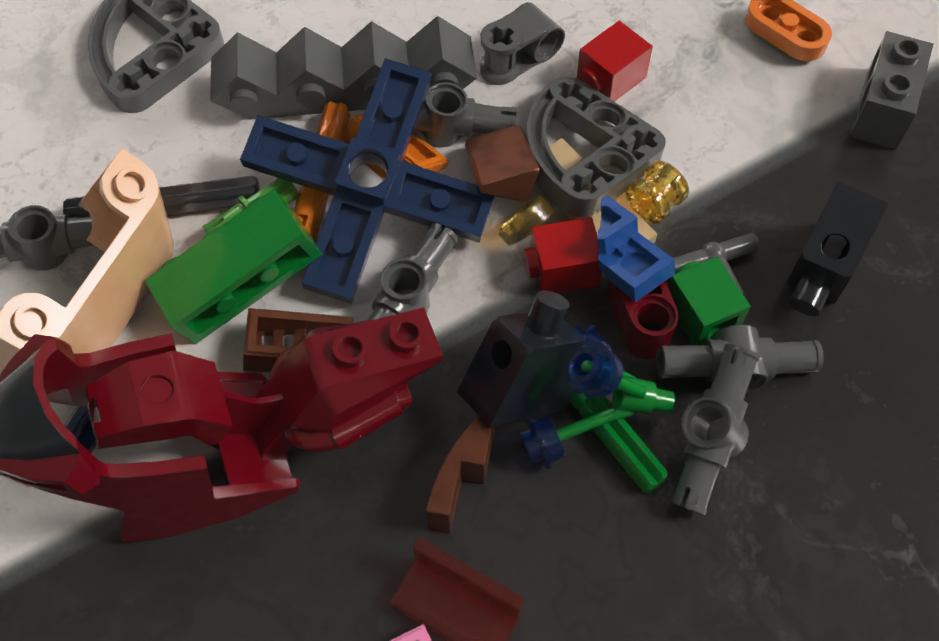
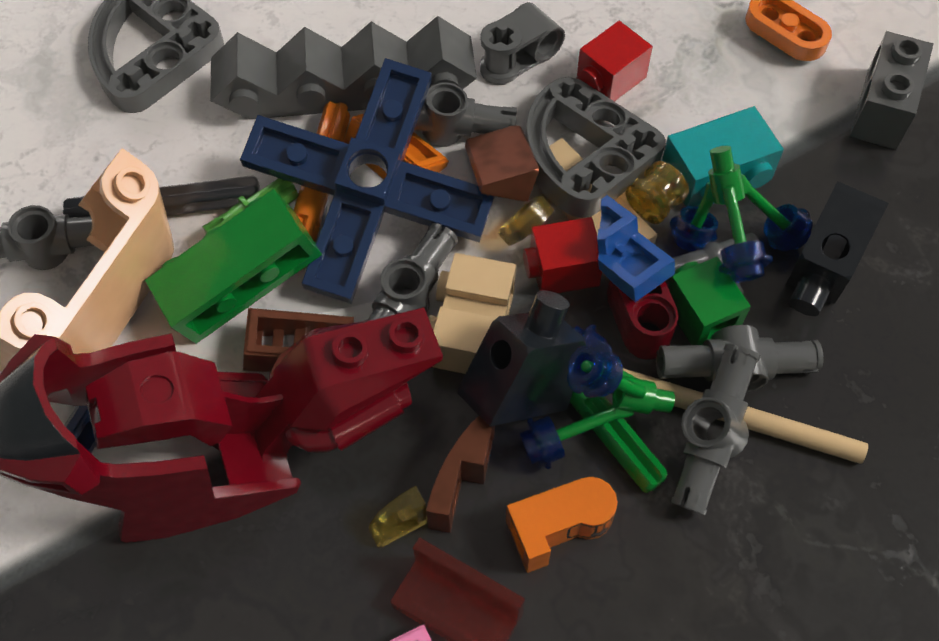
(399, 517): none -> clear yellow tile
(472, 298): none -> tan brick
(559, 515): none -> orange leg
(695, 226): none -> plant
(751, 145): none -> teal brick
(776, 425): none -> tan piece

